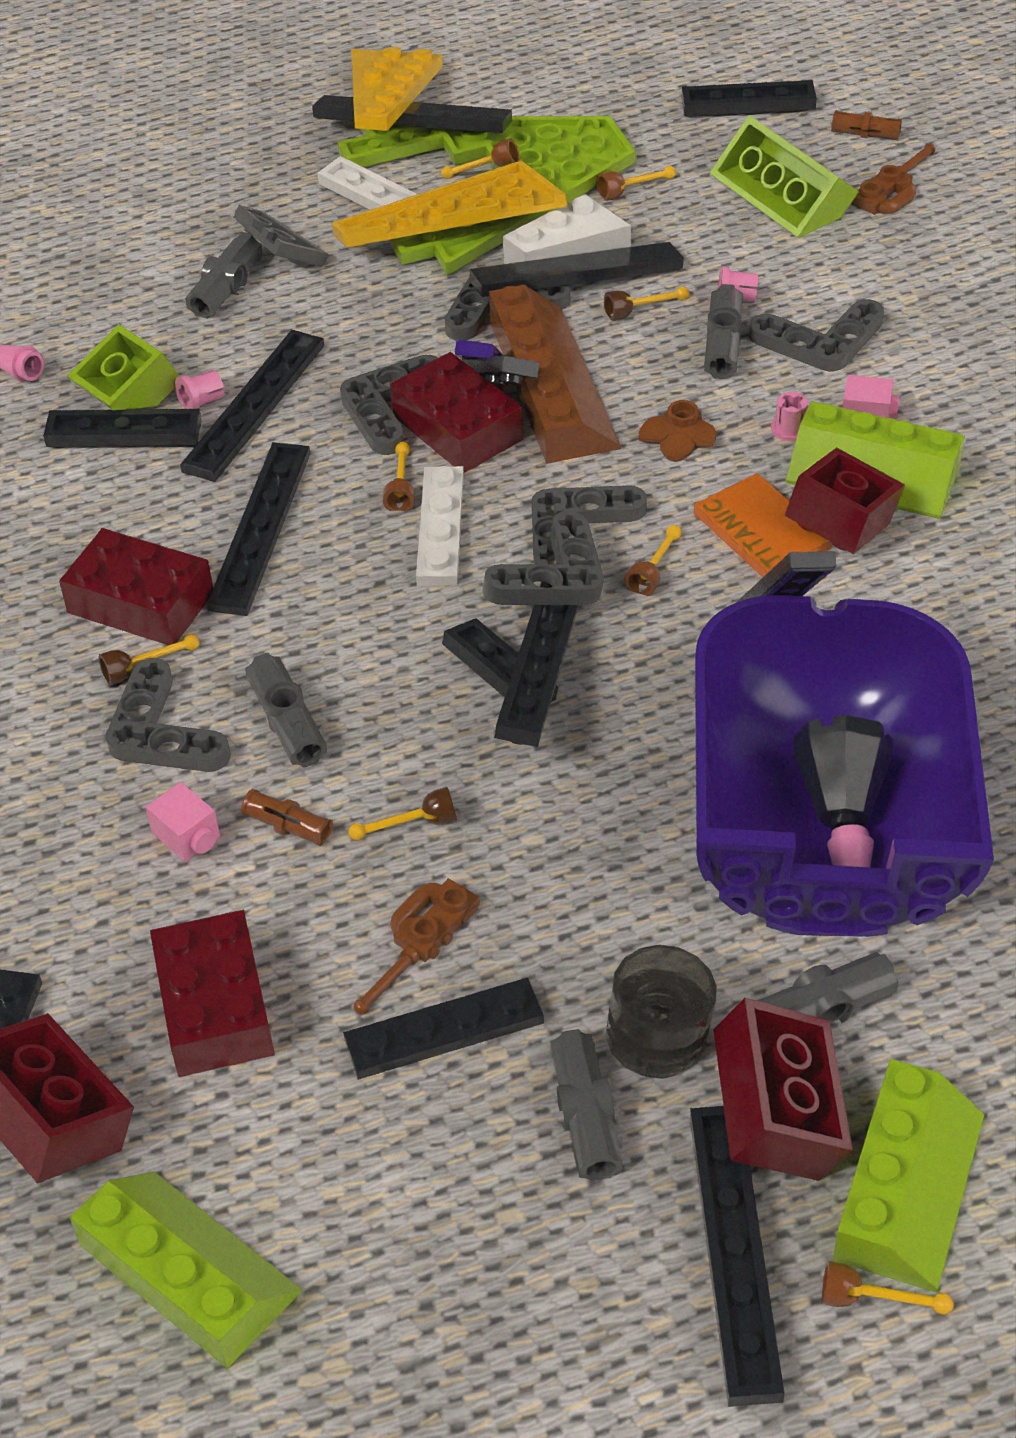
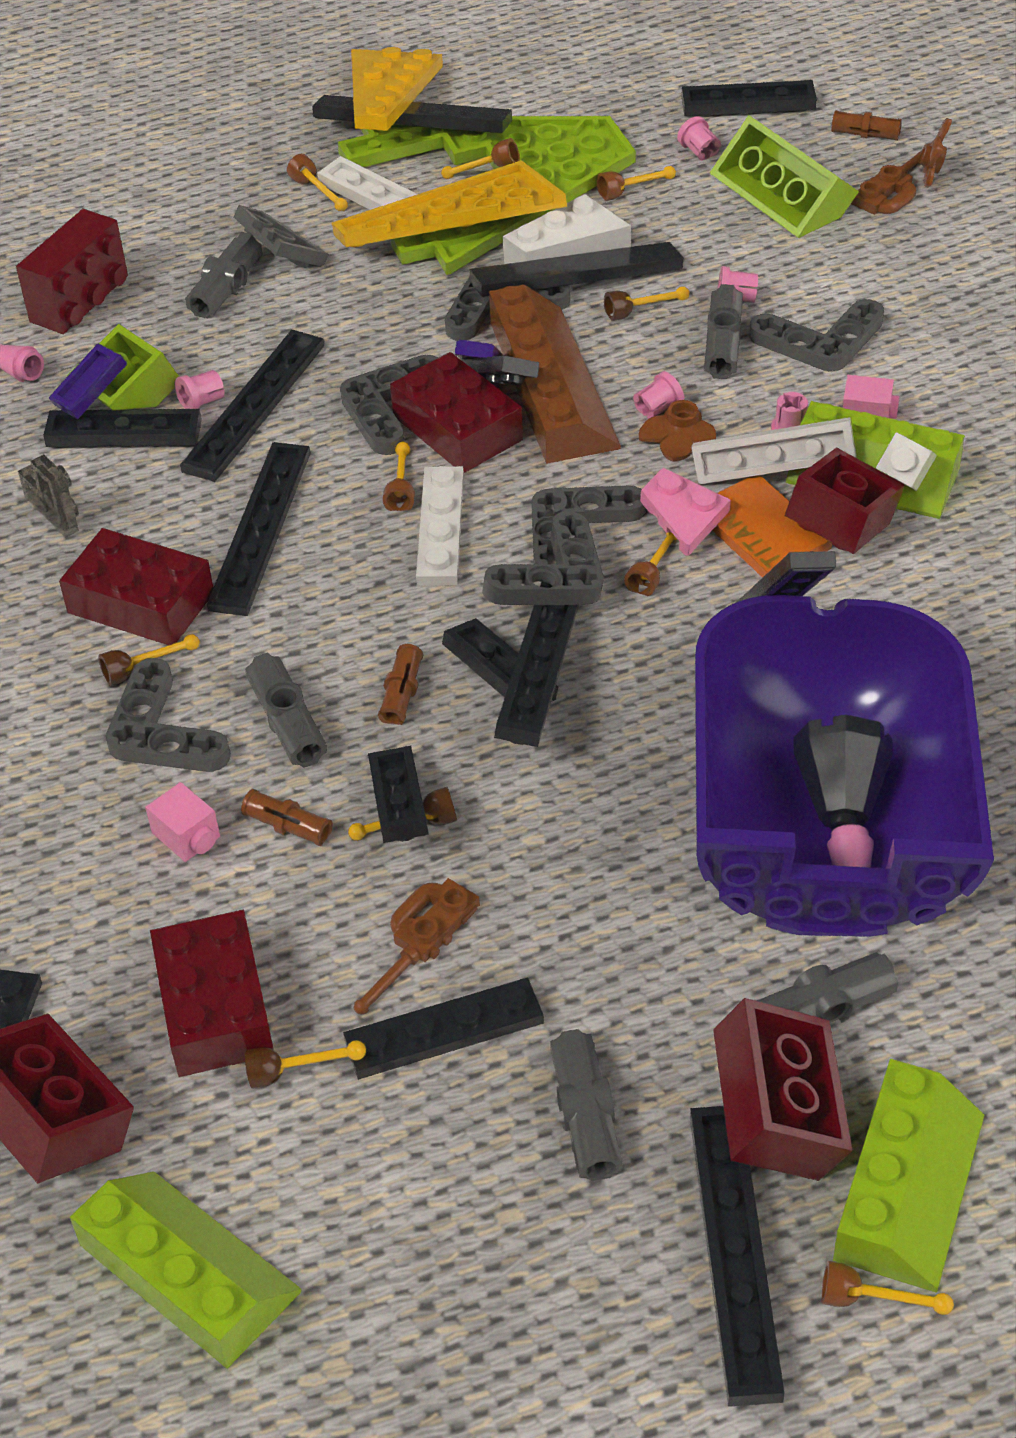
(48, 491): none -> clear smoke plate
(72, 271): none -> dark red brick
(87, 380): none -> dark purple tile
(266, 1066): none -> hinge
(308, 175): none -> hinge
(397, 794): none -> black plate
(400, 684): none -> dark orange pin
(657, 395): none -> bright pink bush
(660, 1011): clear smoke wheel -> none
(683, 508): none -> bright pink wing
(701, 139): none -> bright pink bush
(770, 450): none -> white plate
(906, 461): none -> white brick
(933, 155): none -> dark orange plate

